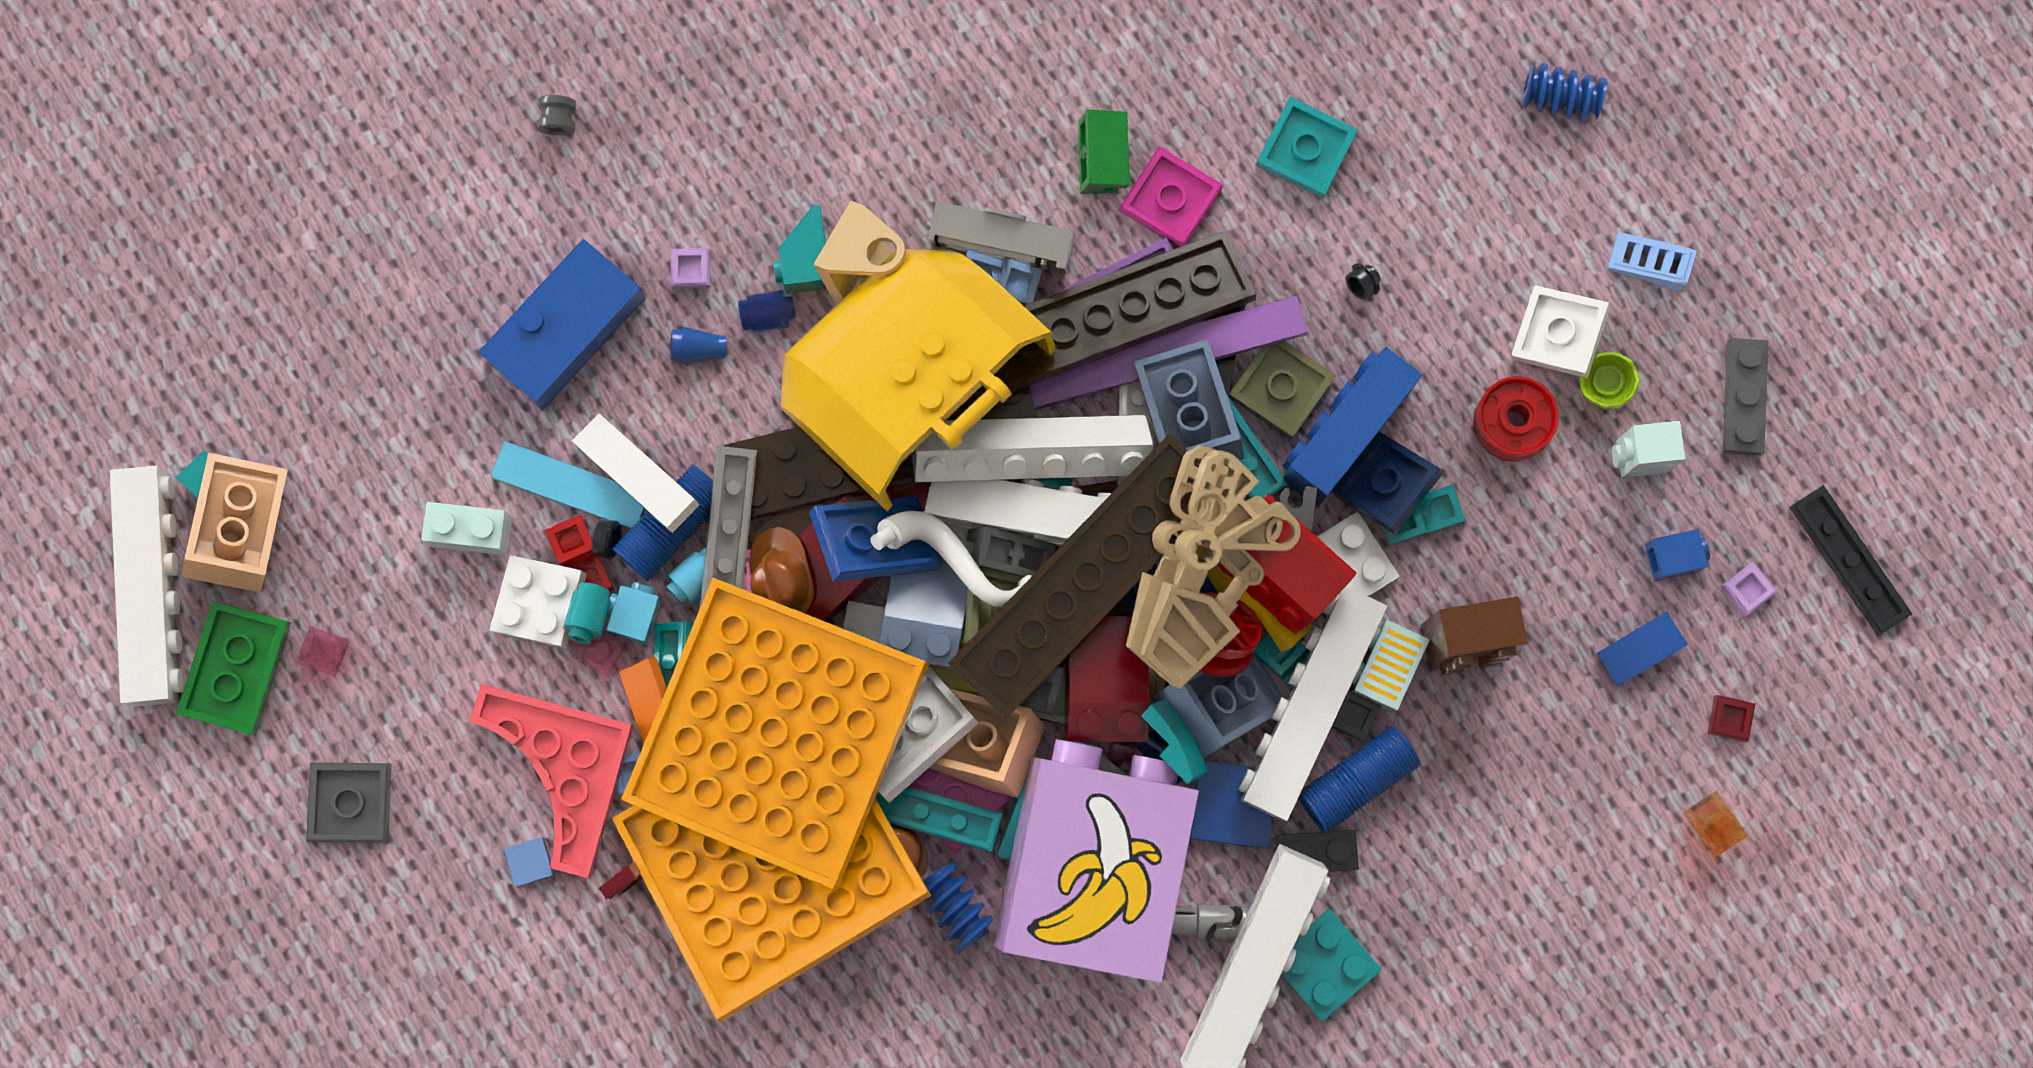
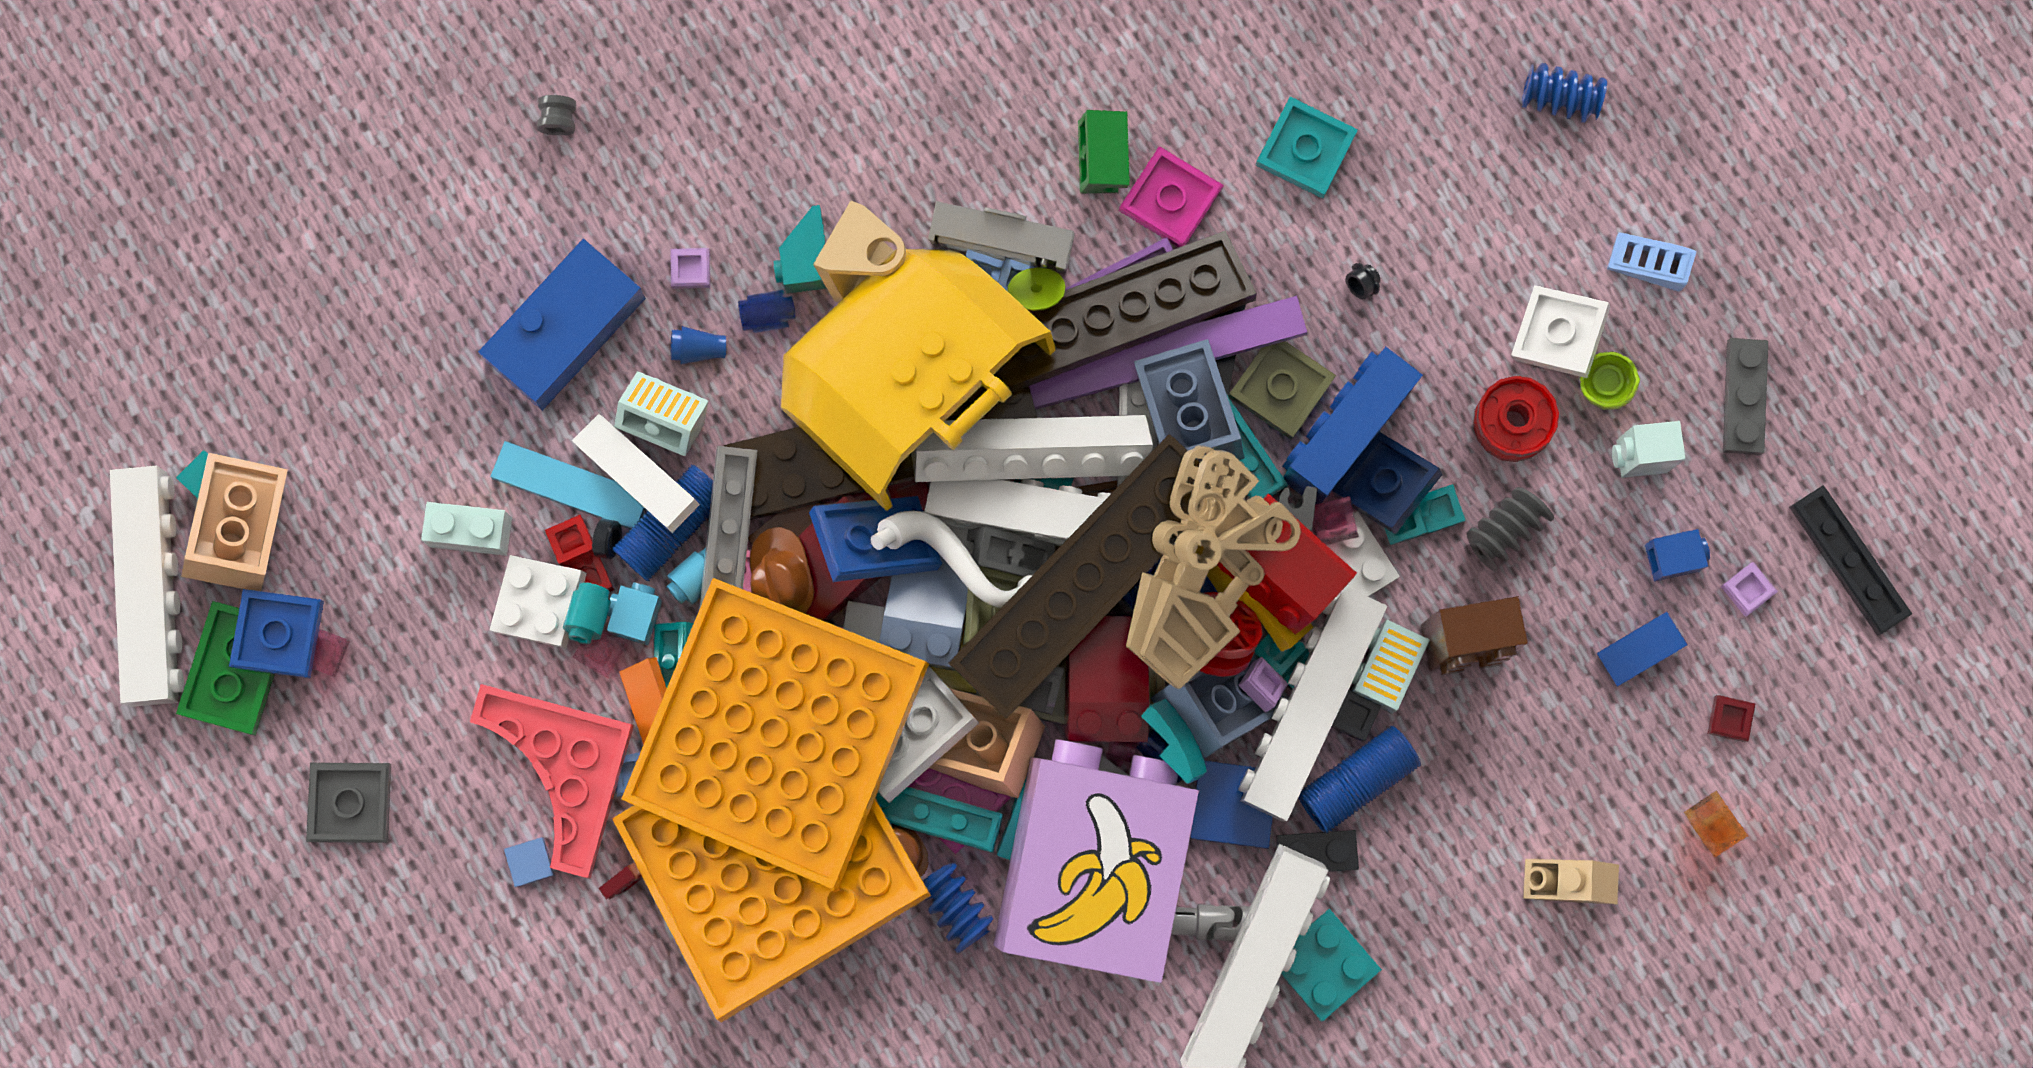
(276, 633): none -> blue tile
(661, 413): none -> light aqua brick
(1037, 288): none -> lime piece
(1263, 684): none -> lavender tile
(1335, 521): none -> clear pink plate
(1506, 525): none -> dark grey piece
(1571, 881): none -> tan slope

